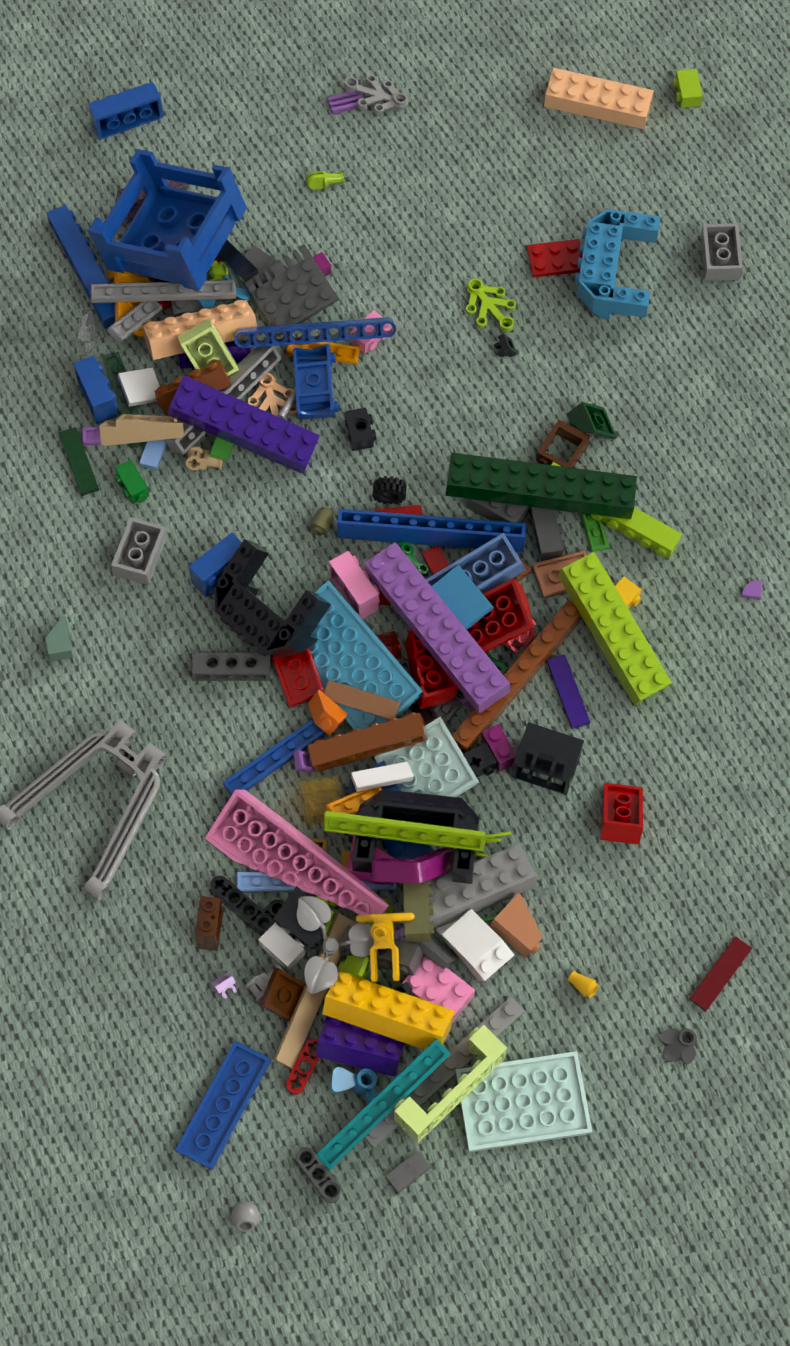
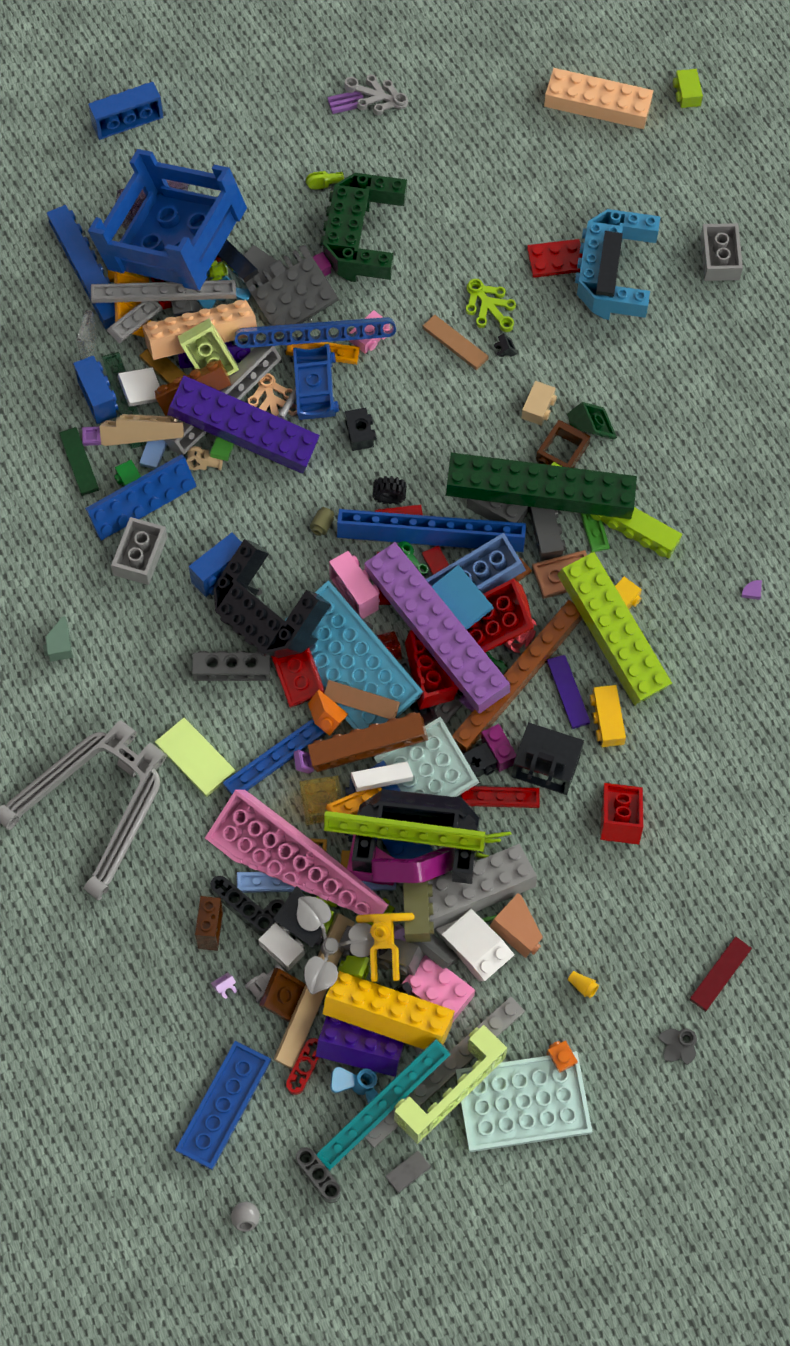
(141, 497): none -> blue plate
(163, 367): none -> pearl gold tile
(195, 757): none -> yellowish green tile
(345, 224): none -> dark green wedge
(455, 342): none -> medium nougat tile
(502, 797): none -> red tile
(538, 403): none -> tan brick
(561, 1055): none -> orange bracket
(608, 716): none -> yellow brick
(609, 263): none -> black tile

